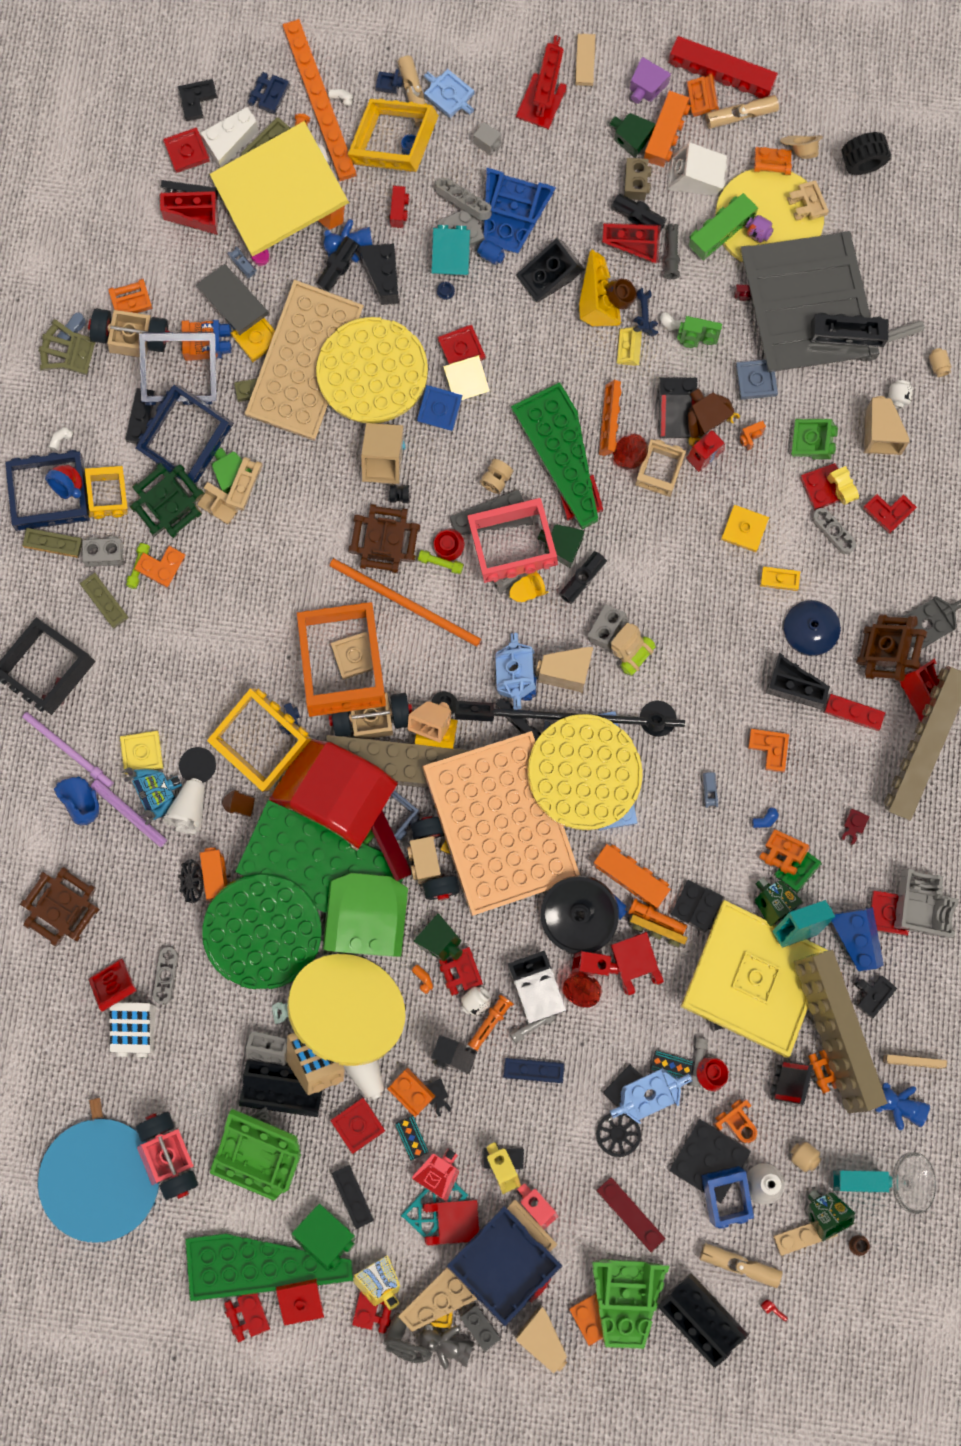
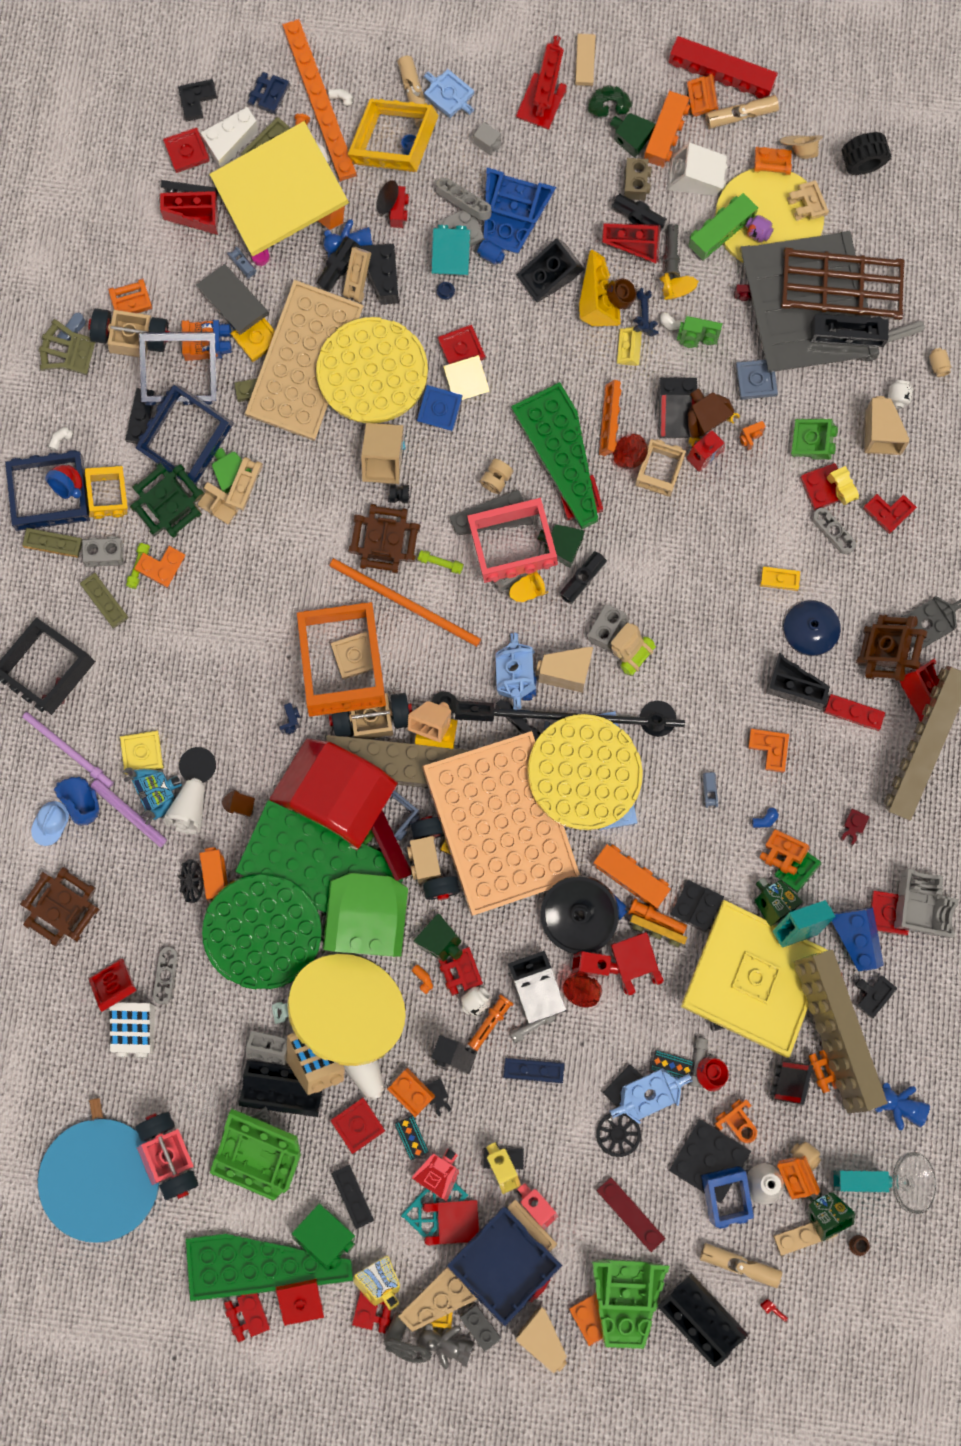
(49, 823): none -> light blue piece
(238, 761): yellow window -> none
(356, 274): none -> tan plate
(387, 197): none -> black sticker
(389, 82): dark blue bracket -> none
(448, 544): red hat -> none
(607, 93): none -> dark green piece
(648, 81): medium lavender torso -> none
(678, 286): none -> yellow piece
(745, 528): yellow plate -> none
(798, 1177): none -> orange plate
(861, 276): none -> reddish brown door
(914, 1061): tan tile -> none

